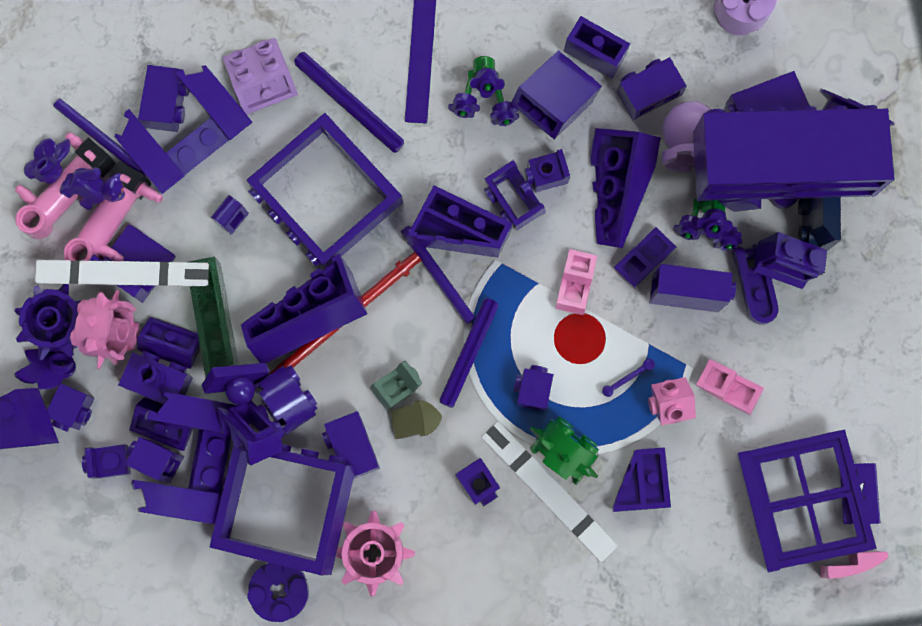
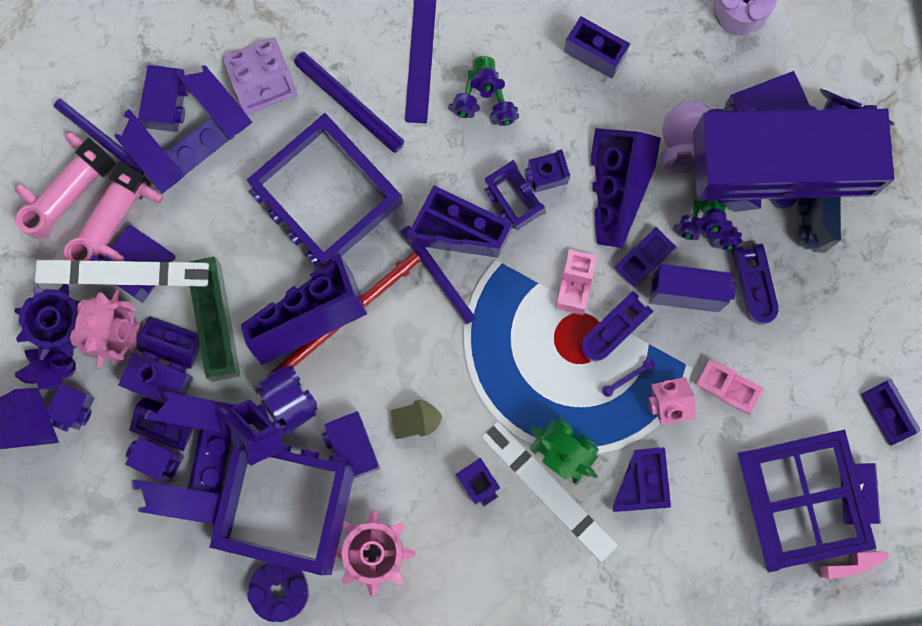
(47, 160): dark purple plate -> none
(91, 187): dark purple animal -> none
(105, 462): dark purple bracket -> none
(229, 214): dark purple brick -> none
(236, 381): dark purple tile -> none
(396, 385): sand green bracket -> none
(468, 353): dark purple axle -> none
(533, 388): dark purple brick -> none
(556, 94): dark purple brick -> none
(614, 328): none -> dark purple plate
(651, 87): dark purple brick -> none
(789, 259): dark purple window -> none
(891, 412): none -> dark purple slope

